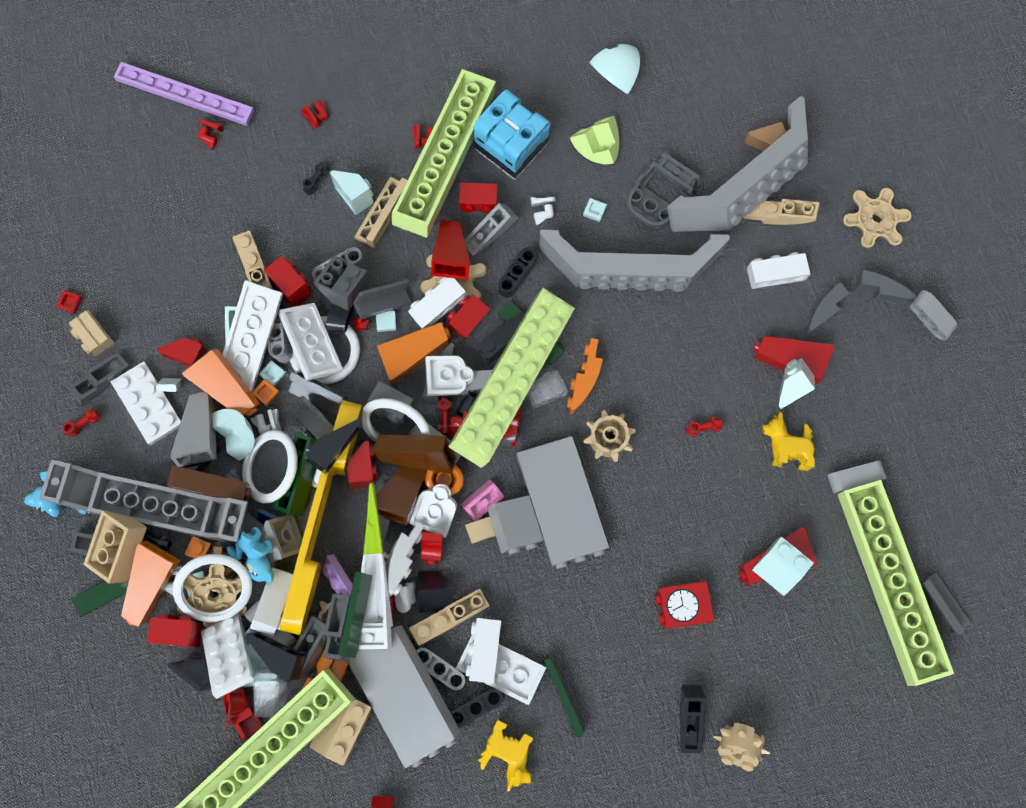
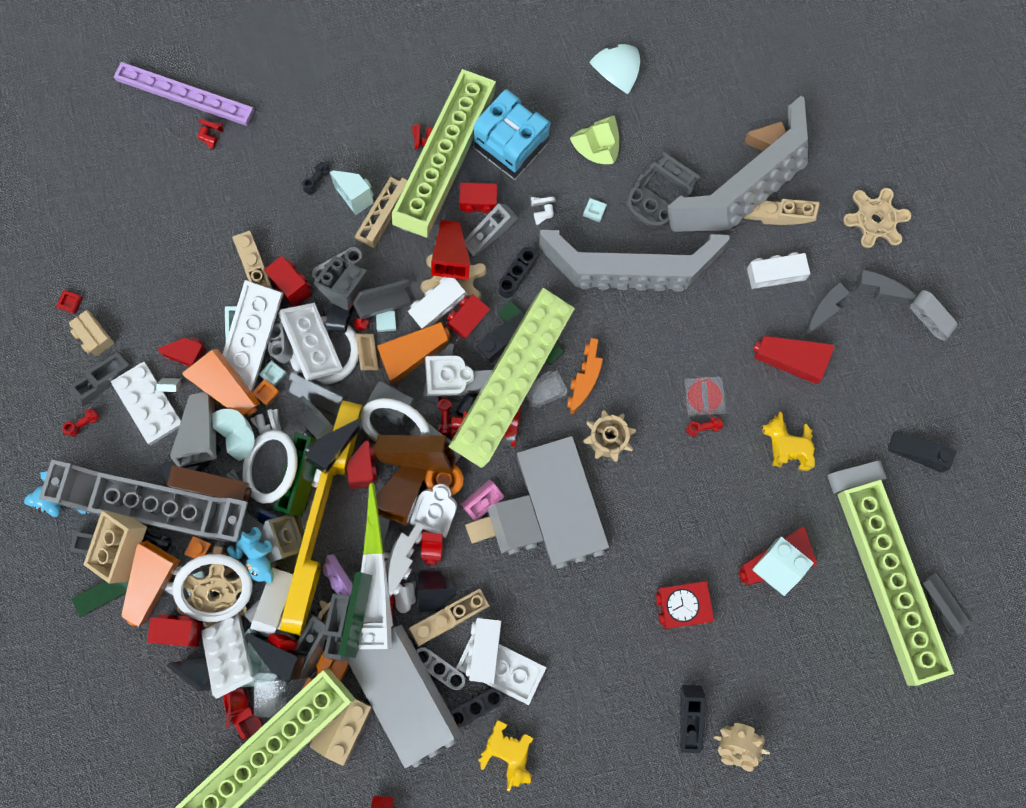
(282, 641): none -> red tile
(321, 116): red piece -> none
(367, 352): none -> tan tile
(564, 698): dark green tile -> none
(704, 396): none -> clear piece
(796, 382): light aqua slope -> none
(923, 452): none -> black slope

